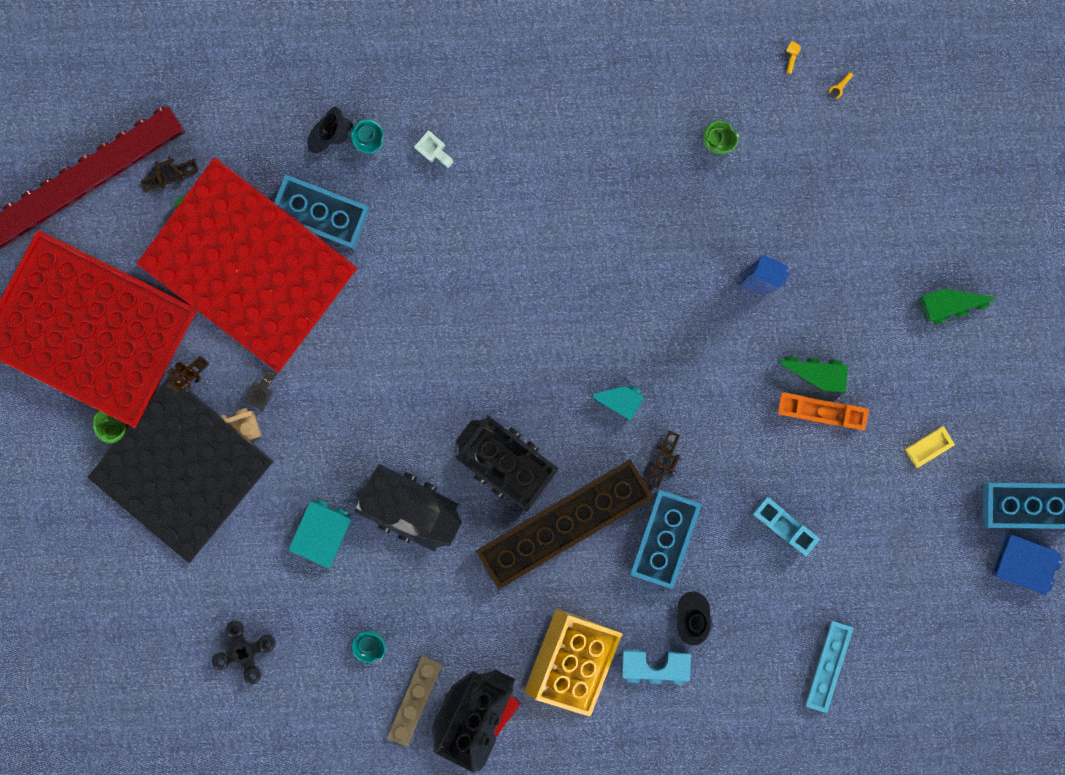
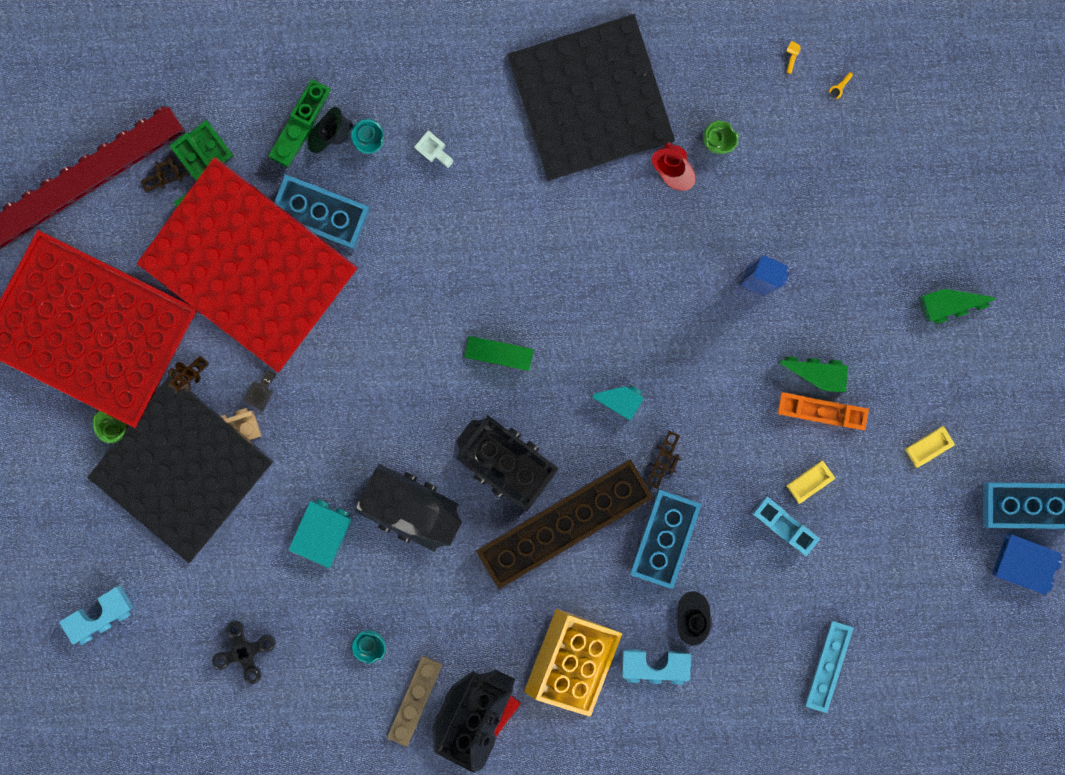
(114, 606): none -> medium azure arch
(199, 148): none -> green slope
(300, 123): none -> green slope
(499, 353): none -> green slope
(591, 97): none -> black plate
(674, 167): none -> red piece
(810, 482): none -> light yellow tile

